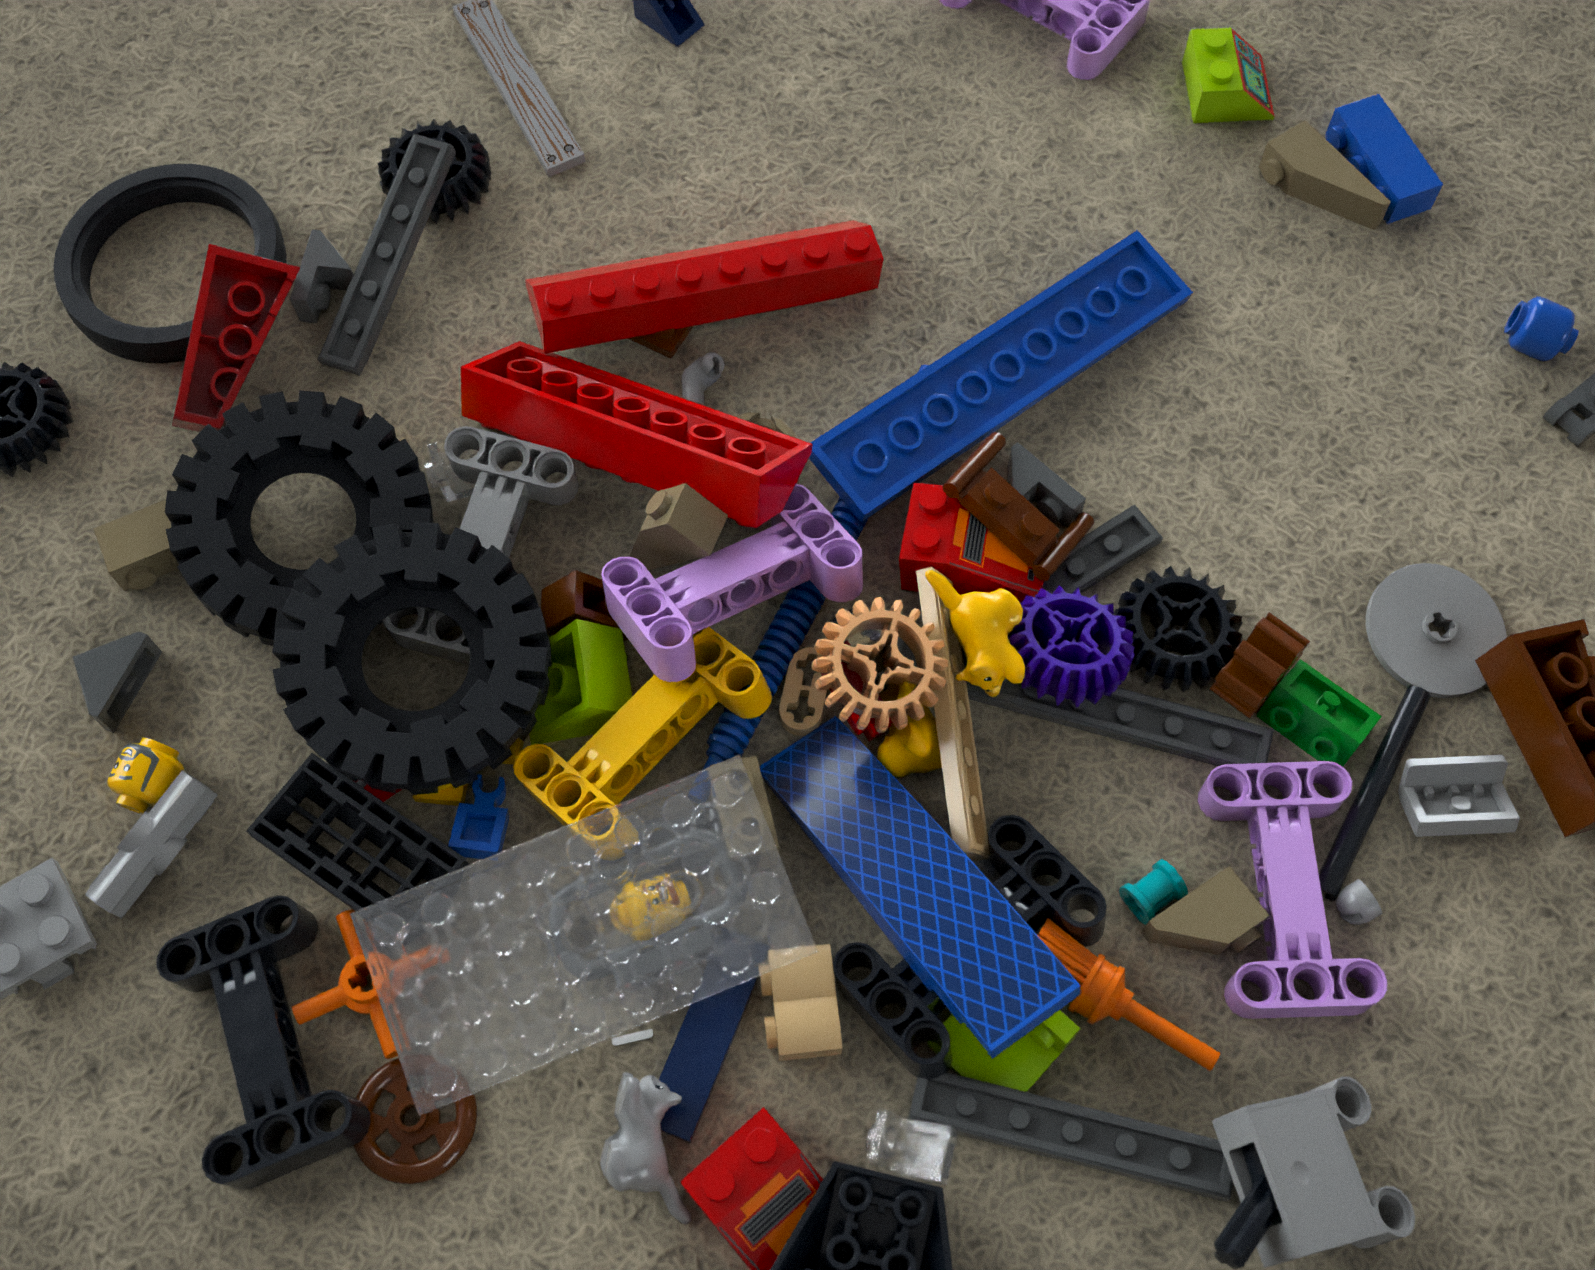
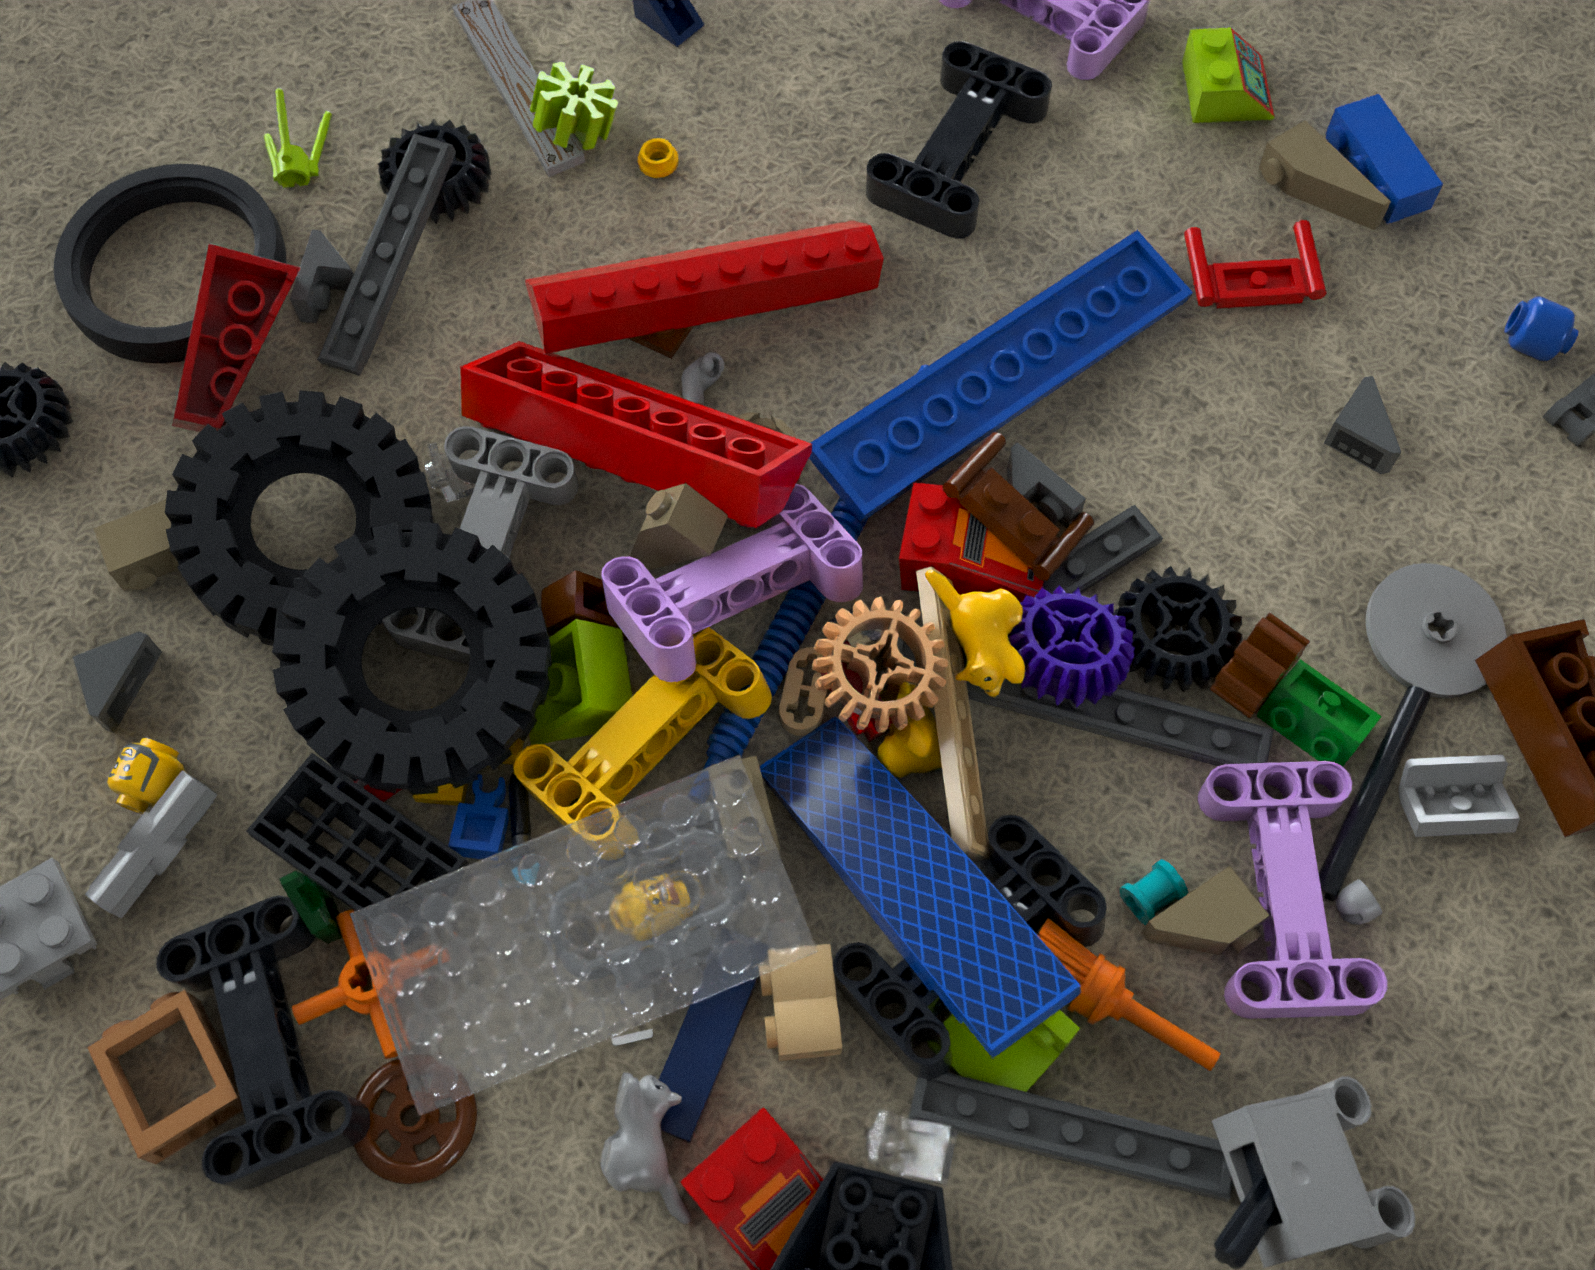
(192, 1120): none -> medium nougat window
(291, 162): none -> lime plant
(314, 906): none -> dark green tile
(519, 811): none -> black piece
(573, 105): none -> lime gear
(655, 149): none -> yellow plate
(931, 186): none -> black beam
(1257, 281): none -> red plate
(1365, 430): none -> dark grey slope

